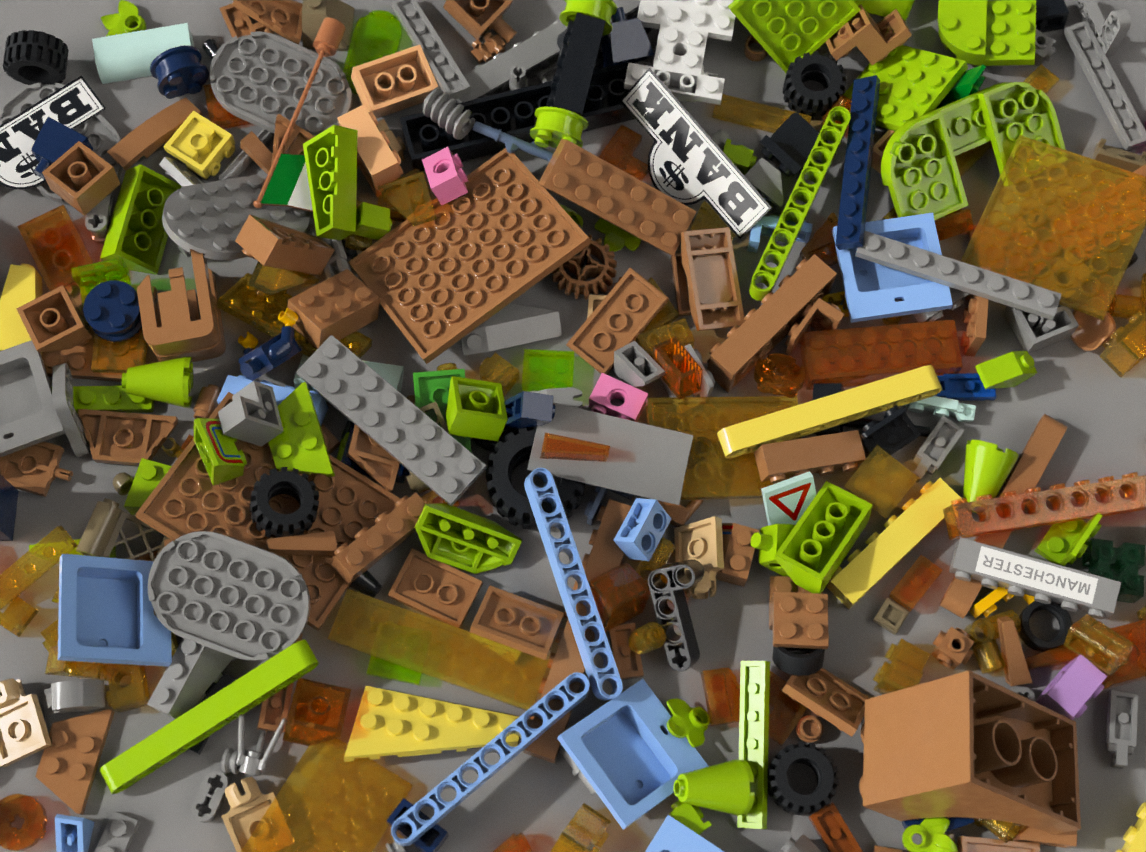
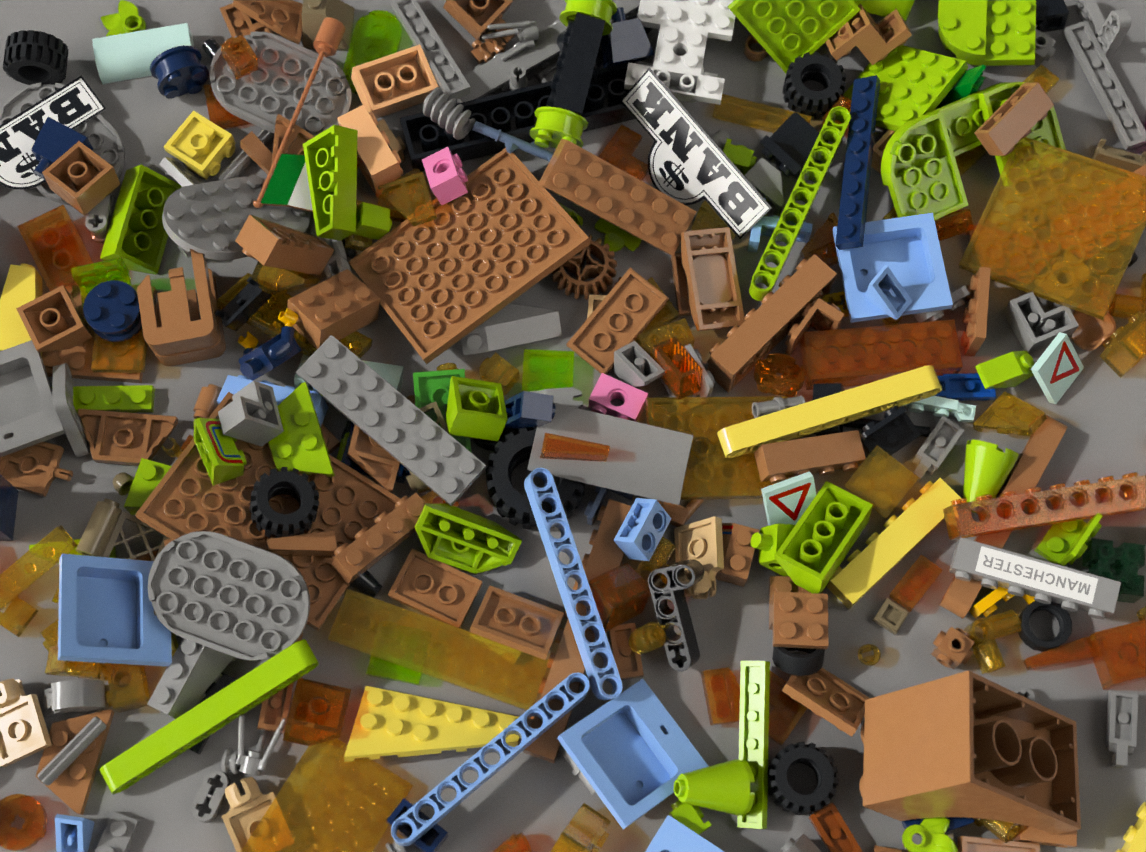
(71, 751): none -> light grey axle
(151, 134): medium nougat slope -> none
(162, 381): lime cone -> none
(239, 56): none -> clear orange brick
(244, 305): none -> black hinge
(526, 31): none -> light grey plant
(687, 722): lime plate -> none
(763, 408): none -> light grey pin
(809, 729): medium nougat plate -> none
(869, 660): none -> clear yellow hinge
(888, 294): none -> light blue slope
(901, 669): clear yellow brick -> none
(959, 275): light grey plate -> none
(1011, 415): none -> clear yellow wing
(1014, 119): none -> medium nougat brick
(1016, 667): medium nougat piece -> none
(1057, 368): none -> light aqua tile
(1073, 688): lavender brick -> none
(1098, 644): clear yellow brick -> none

